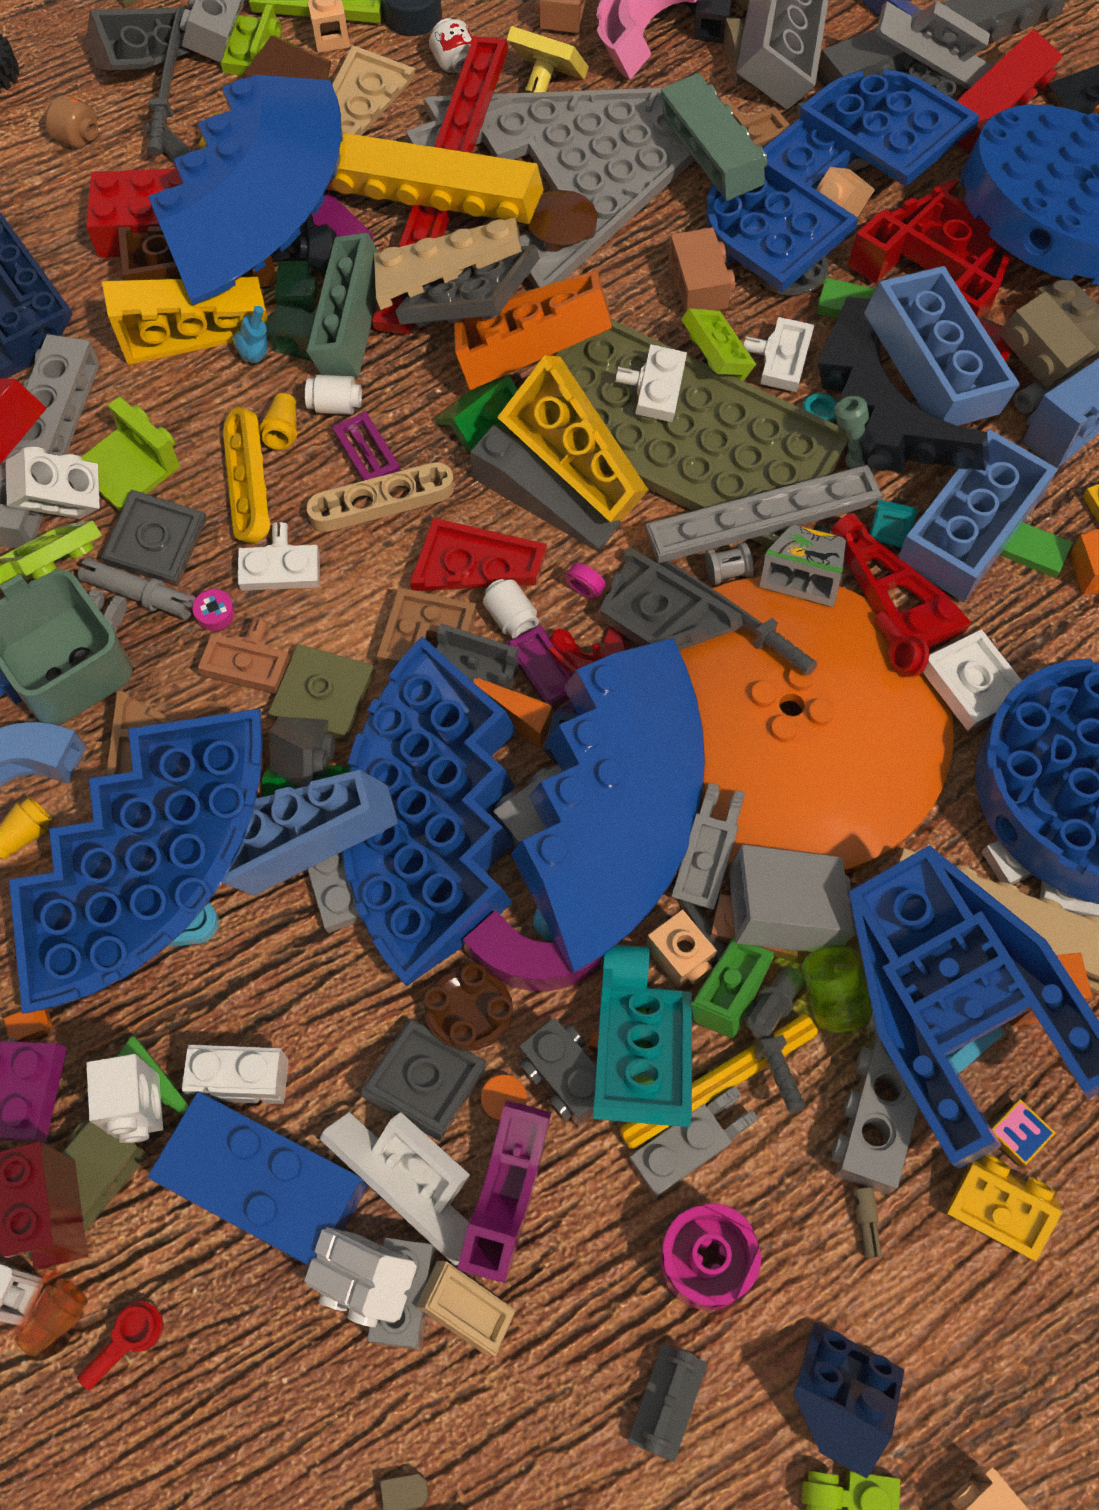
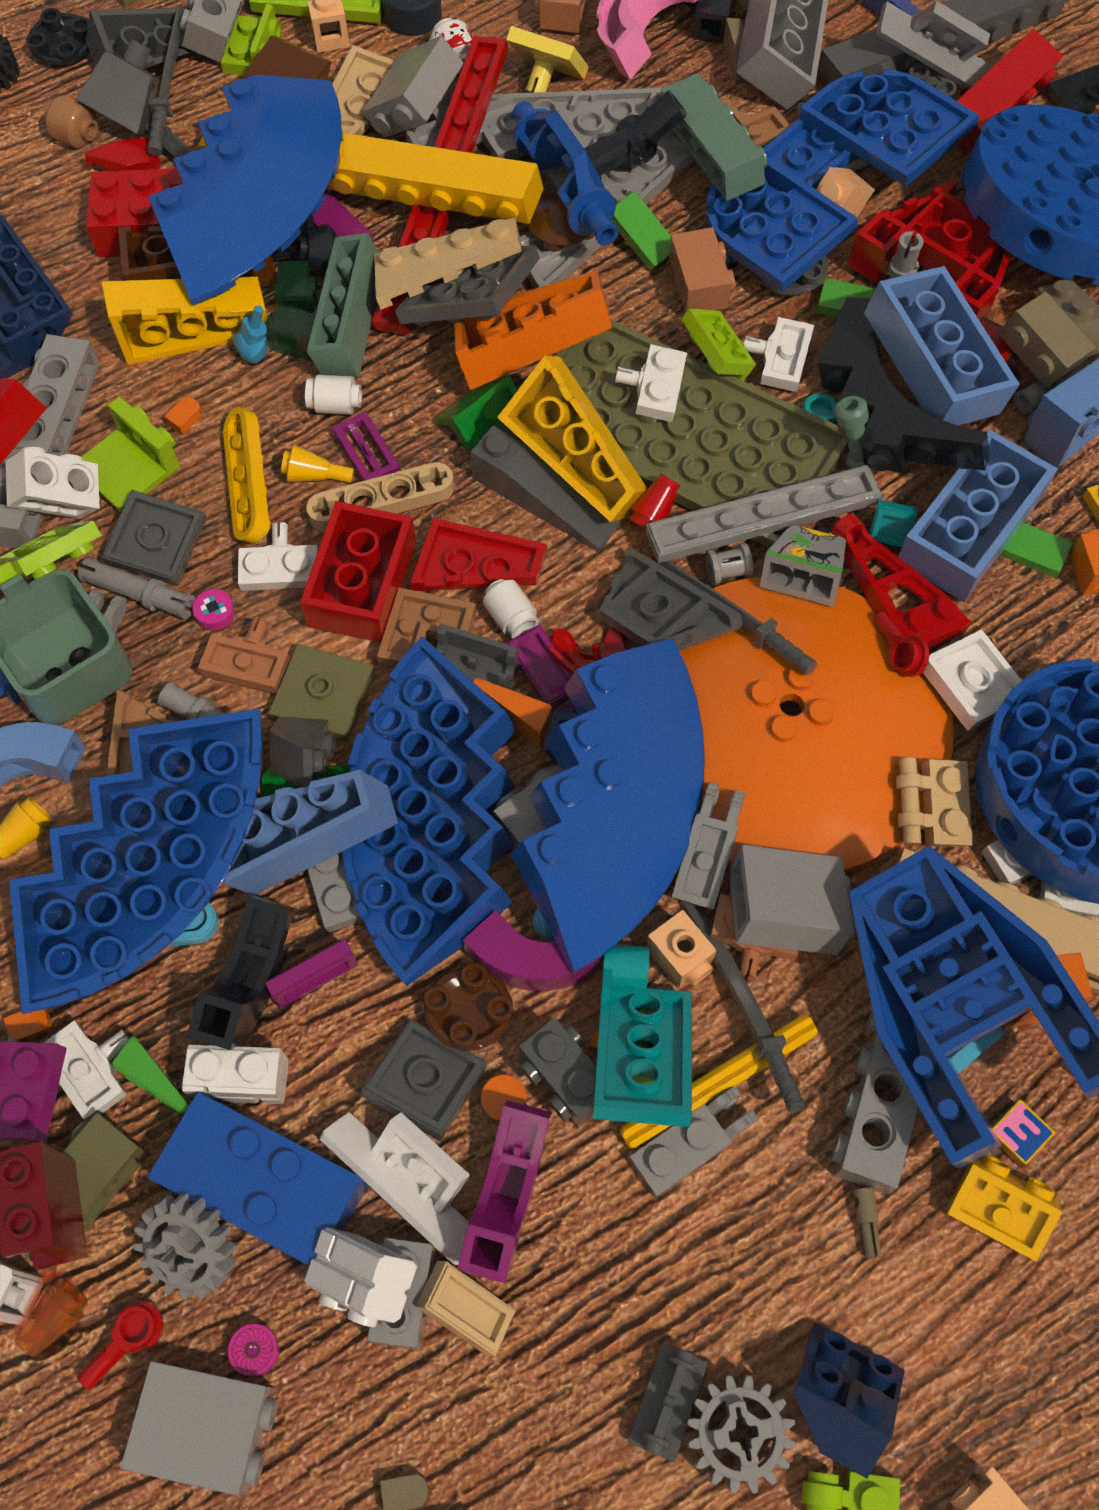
(58, 38): none -> black dish
(88, 1071): none -> white plate
(122, 87): none -> dark grey torso
(123, 155): none -> red slope
(124, 1097): white brick -> none
(183, 415): none -> orange piece
(184, 1246): none -> light grey gear
(185, 703): none -> light grey pin
(200, 1429): none -> light grey brick
(237, 1000): none -> black arch
(253, 1350): none -> dark pink tile
(280, 423): yellow cone -> none
(306, 466): none -> yellow cone
(312, 974): none -> magenta tile
(358, 571): none -> red brick
(413, 87): none -> light grey brick
(552, 144): none -> blue plate
(585, 581): dark pink tile -> none
(637, 135): none -> black piece
(642, 231): none -> bright green tile
(655, 502): none -> red cone
(731, 988): bright green slope -> none
(735, 1249): dark pink brick -> none
(761, 1429): none -> light grey gear
(775, 1001): dark grey axle -> none
(837, 988): clear neon green wheel -> none
(906, 257): none -> light grey pin
(944, 802): none -> tan plate

